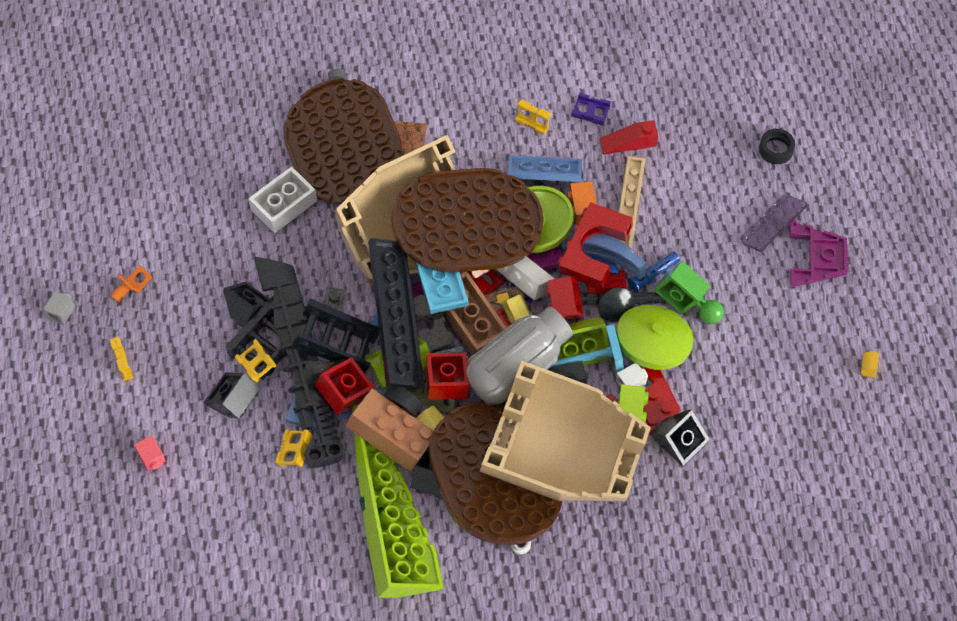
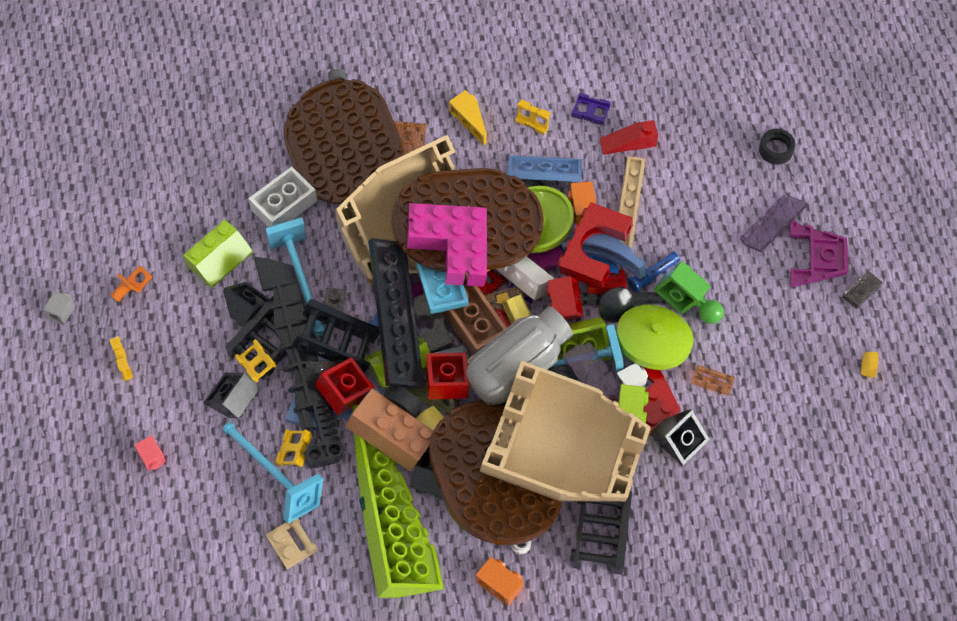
(217, 253): none -> lime slope
(285, 545): none -> tan plate
(287, 234): none -> medium azure tile
(299, 498): none -> medium azure tile
(457, 231): none -> dark pink piece
(467, 112): none -> yellow slope
(499, 580): none -> orange brick
(591, 371): none -> clear purple windscreen
(618, 541): none -> black fence
(726, 391): none -> clear orange tile
(862, 289): none -> clear smoke plate

